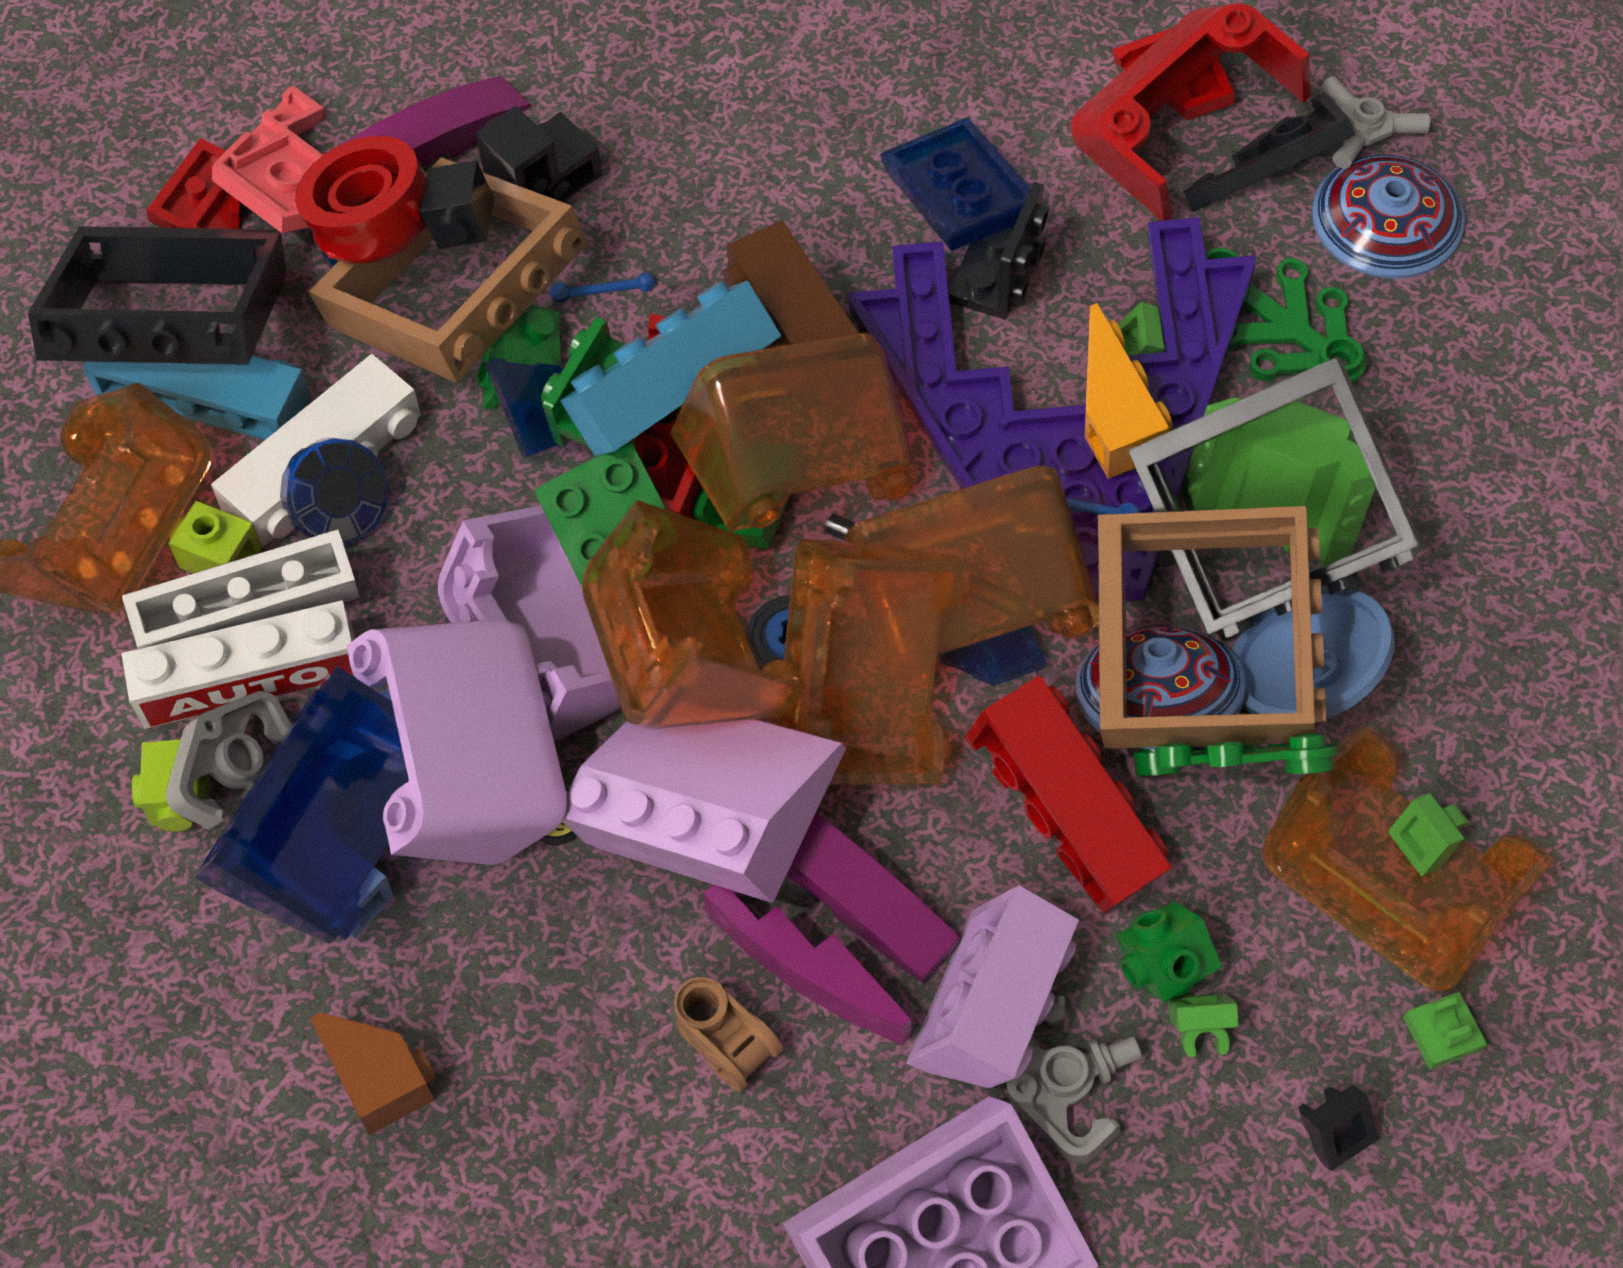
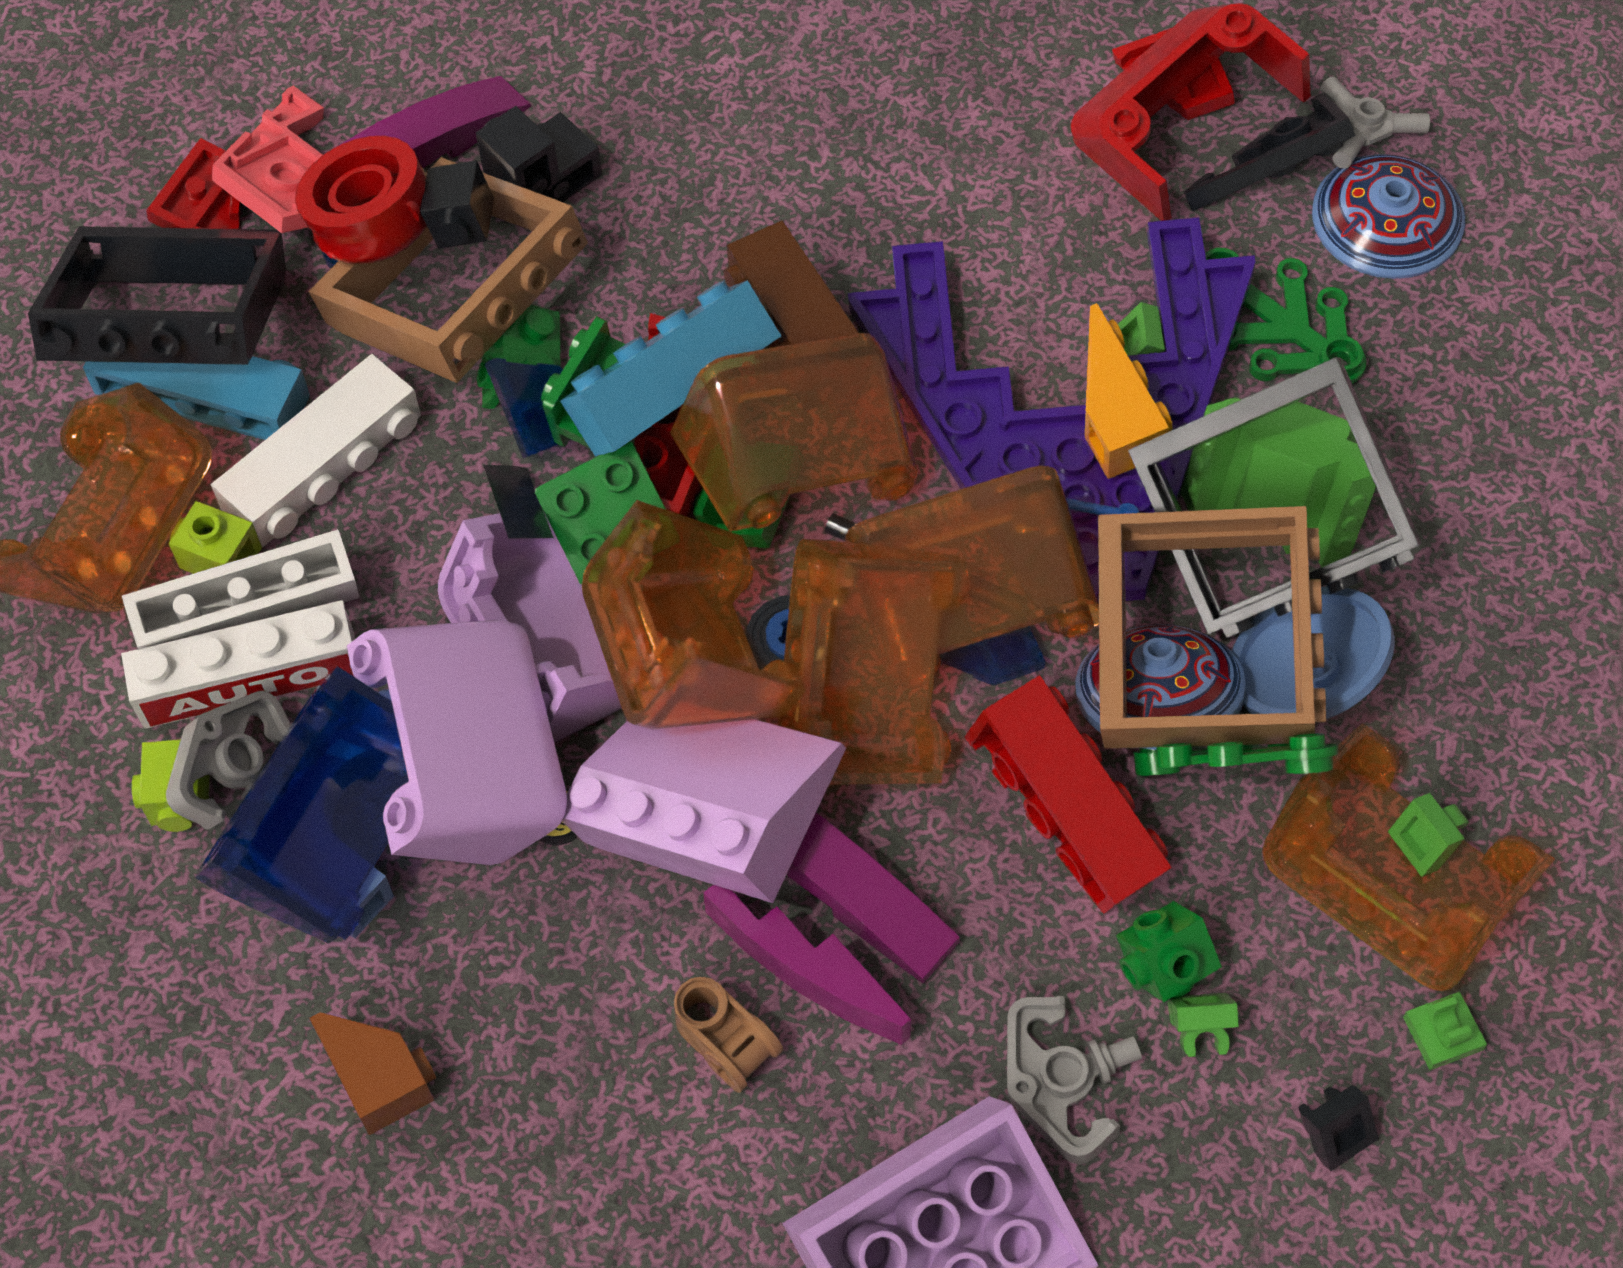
(334, 488): tile -> none
(517, 502): none -> black sticker
(561, 292): blue hinge -> none
(958, 183): clear blue tile -> none
(995, 990): lavender slope -> none
(996, 265): black bracket -> none

